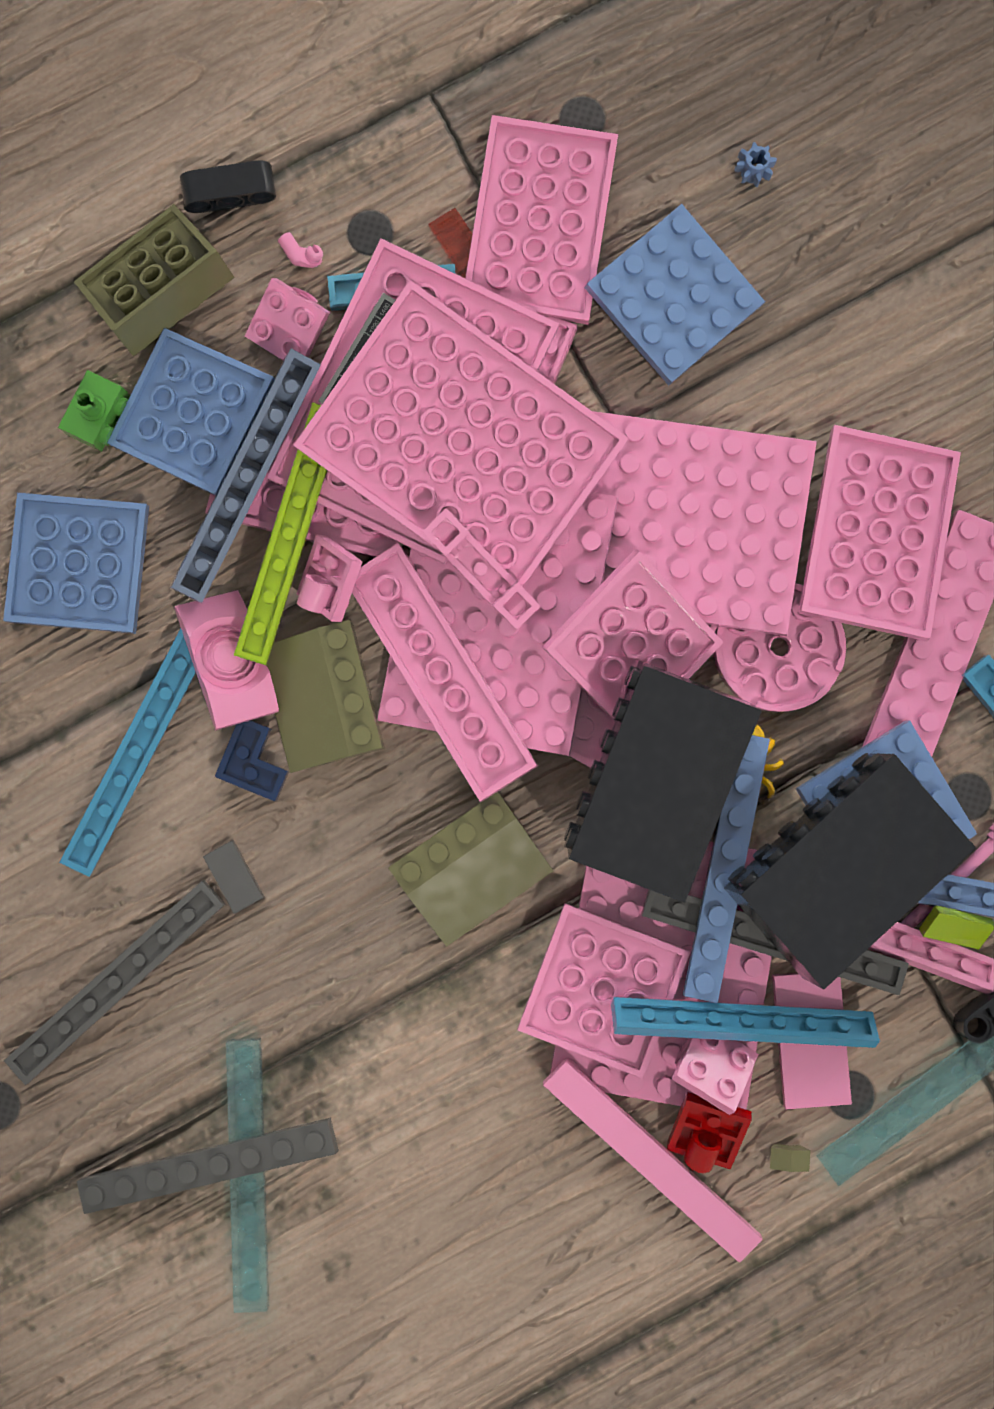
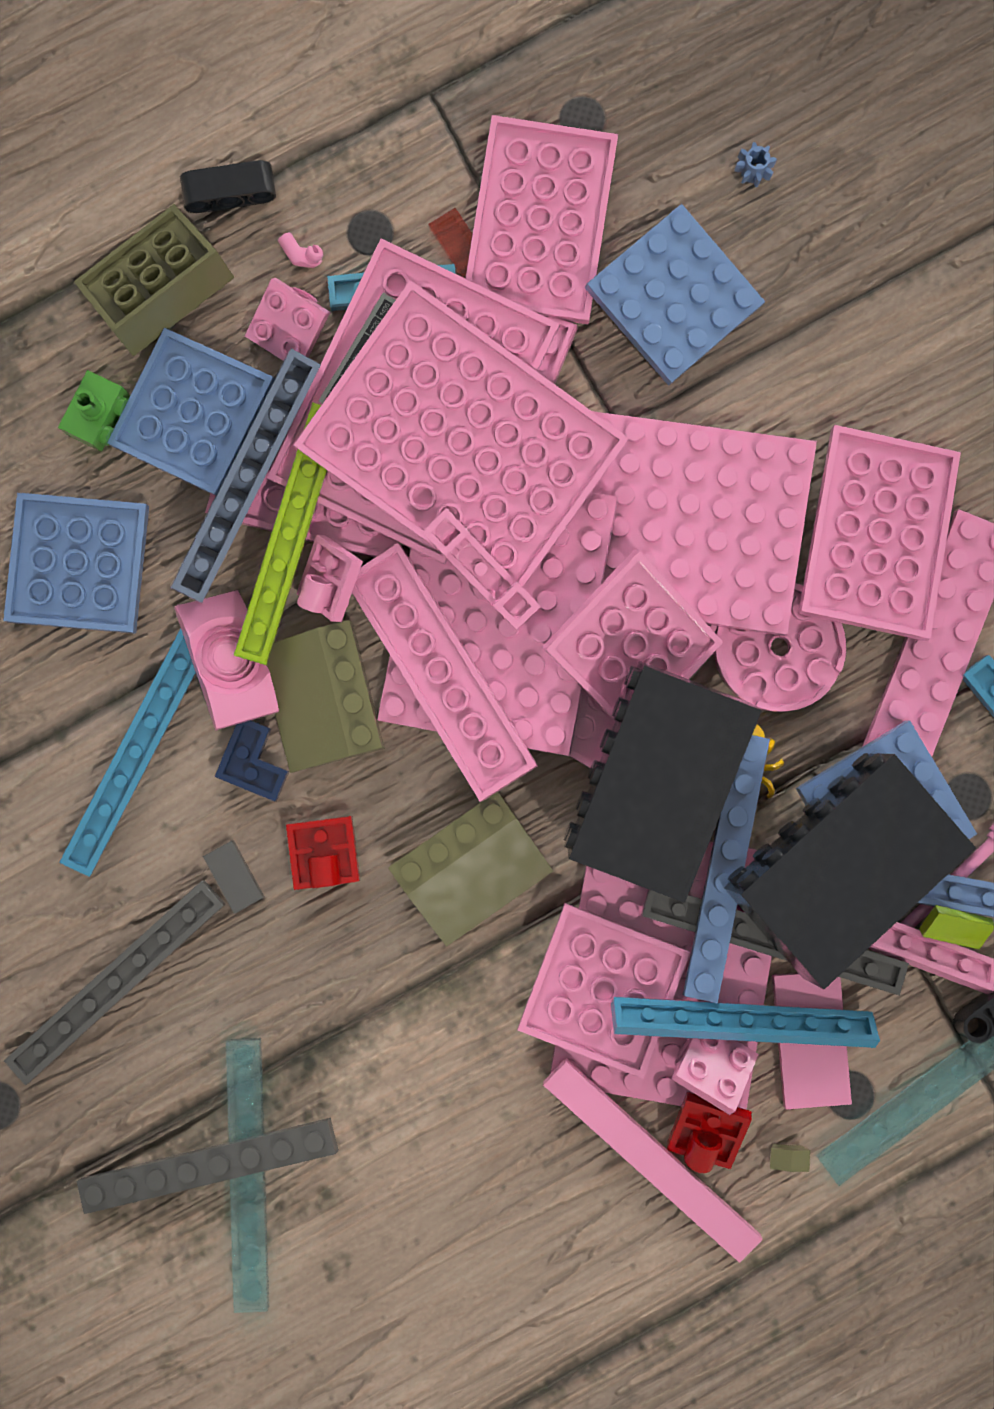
(323, 853): none -> red plate

